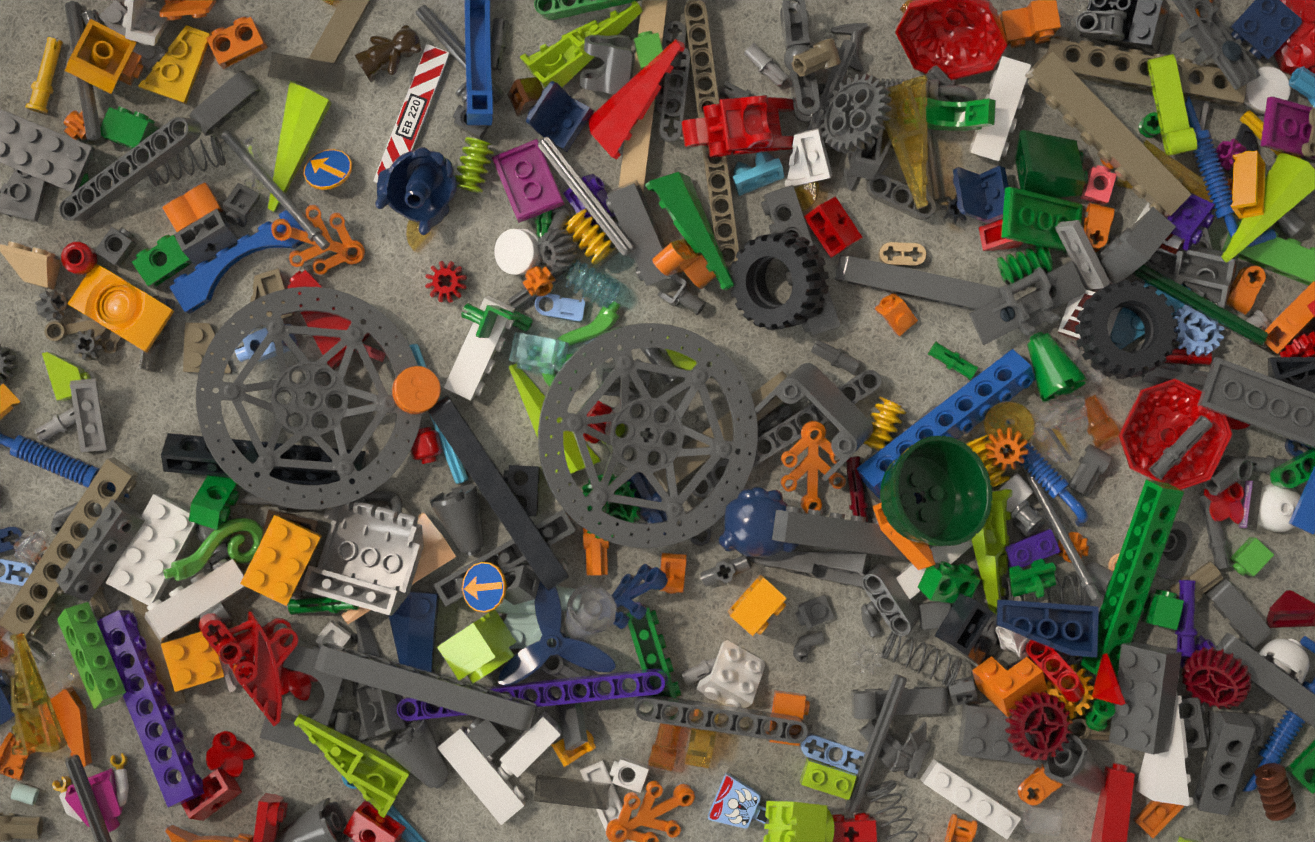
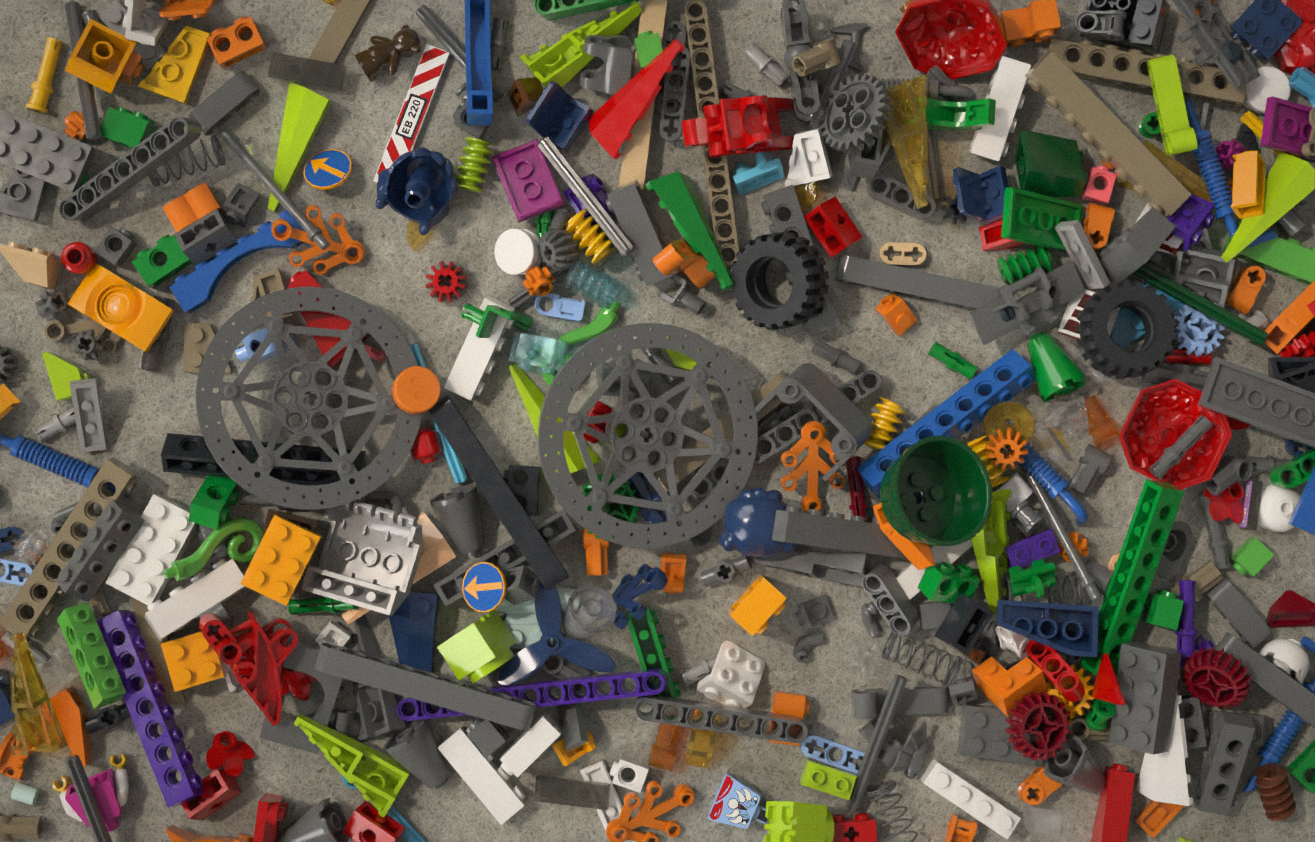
(101, 721): none -> black axle

